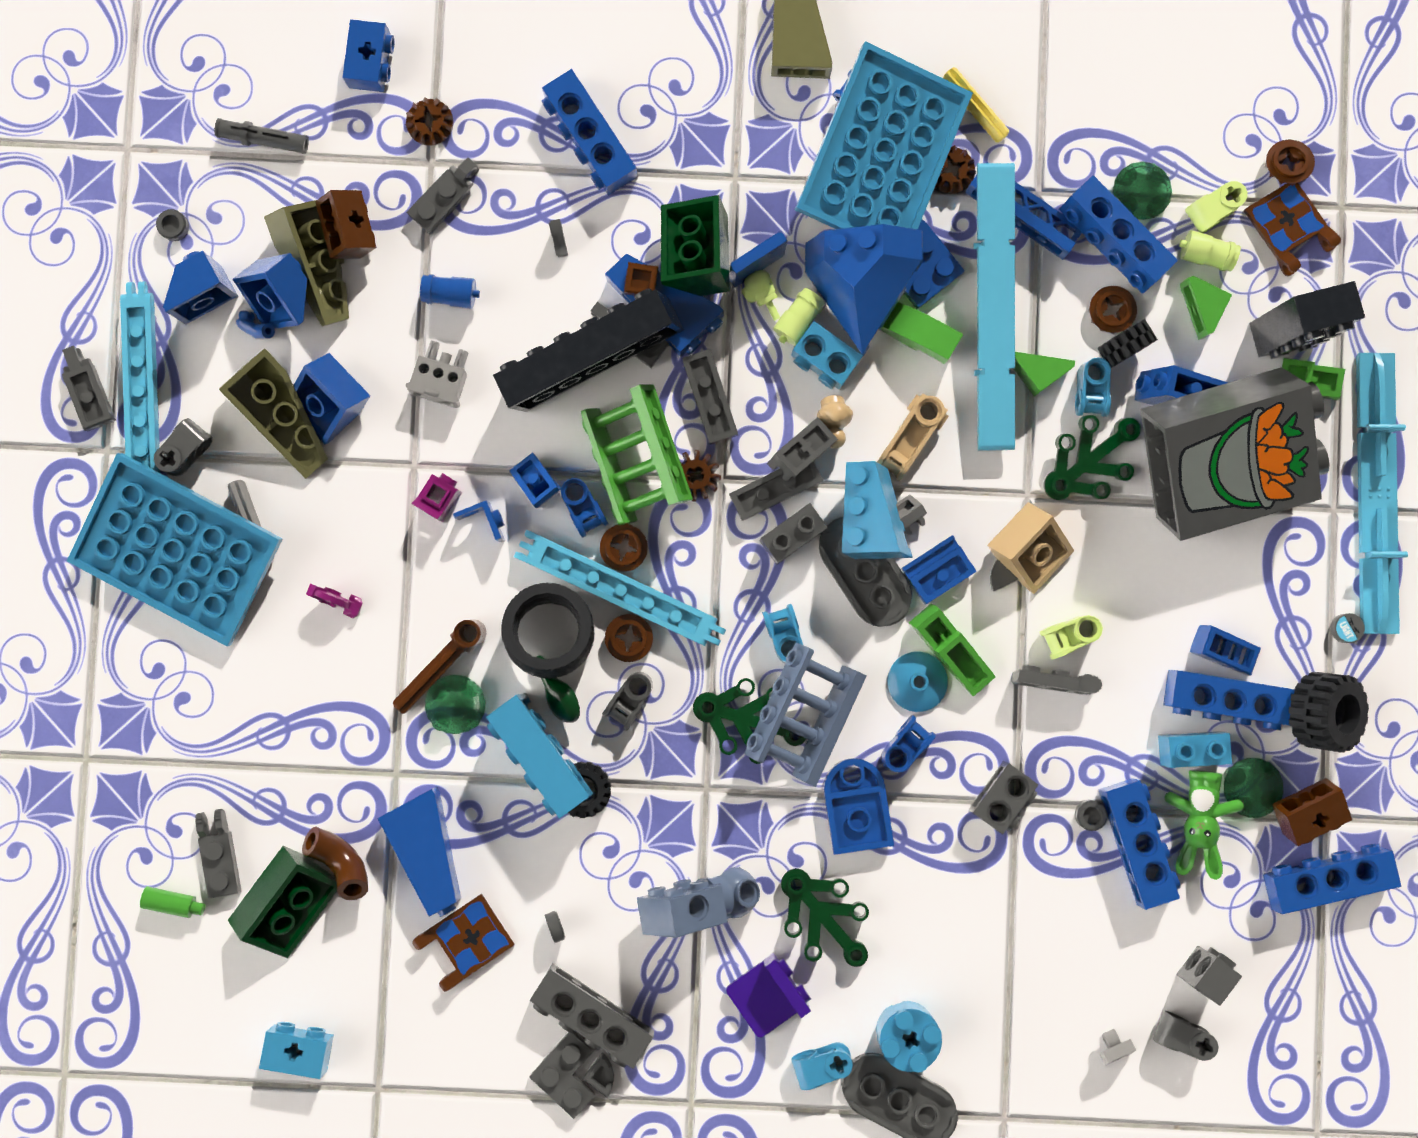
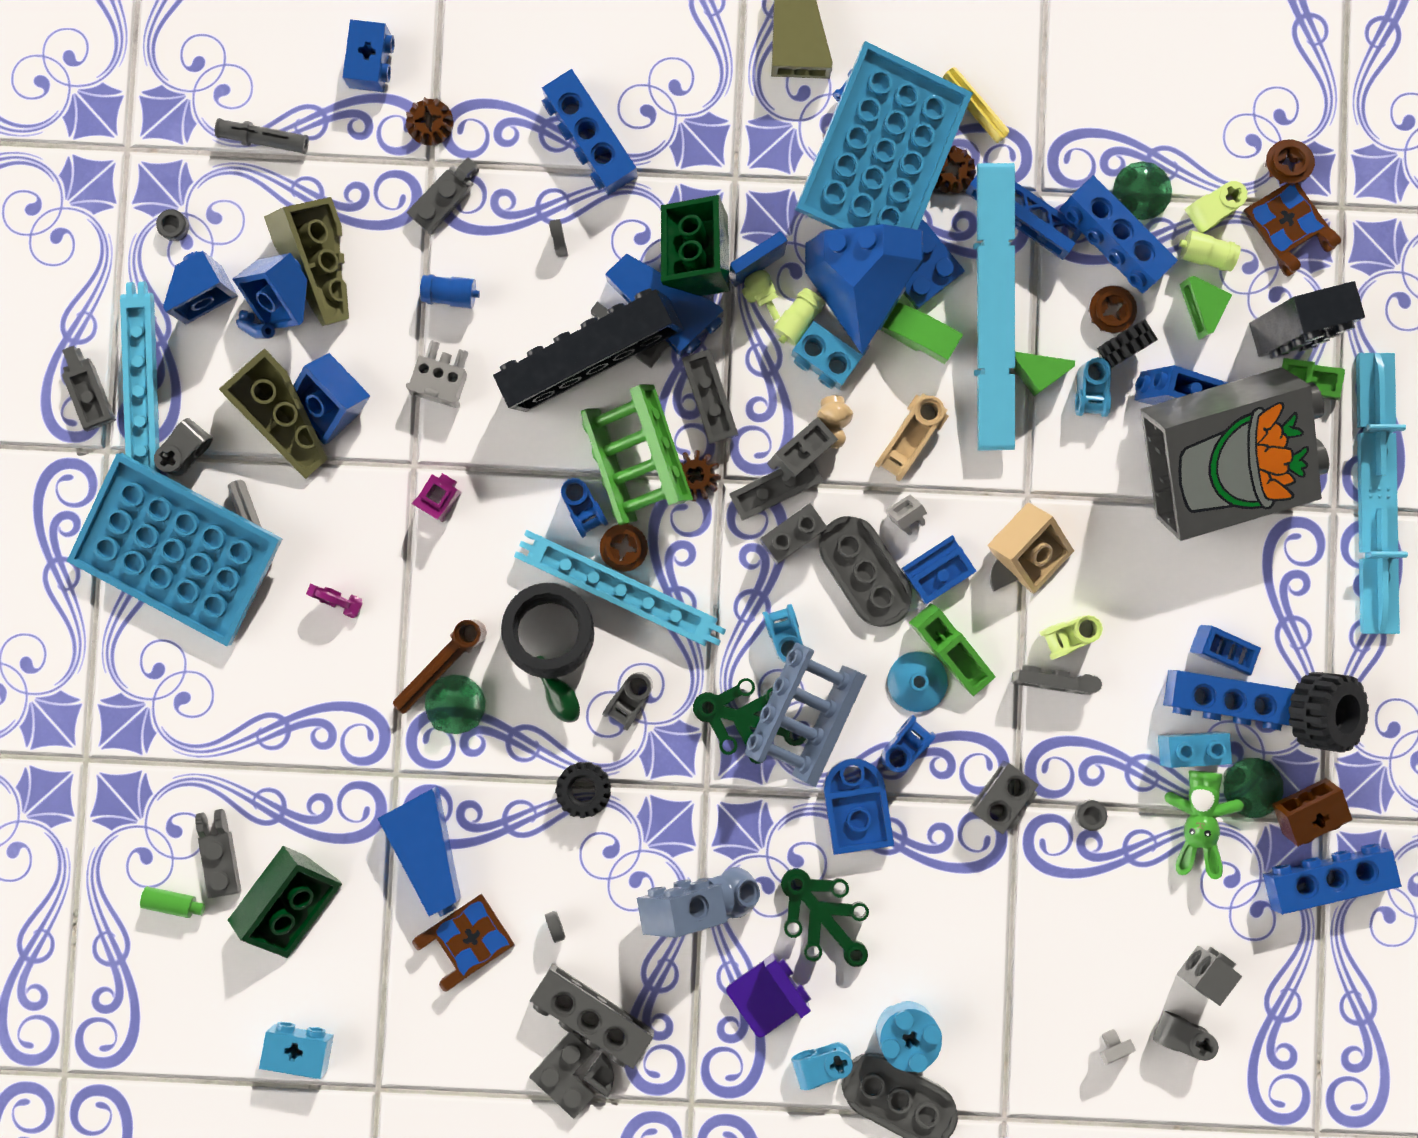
(341, 859): reddish brown cylinder -> none
(345, 224): reddish brown brick -> none
(494, 517): blue bracket -> none
(535, 480): blue slope -> none
(538, 755): dark azure wedge -> none
(617, 646): reddish brown gear -> none
(640, 278): reddish brown tile -> none
(871, 515): dark azure wedge -> none
(1088, 460): dark green plant -> none
(1162, 887): blue brick -> none
(1347, 628): tile -> none

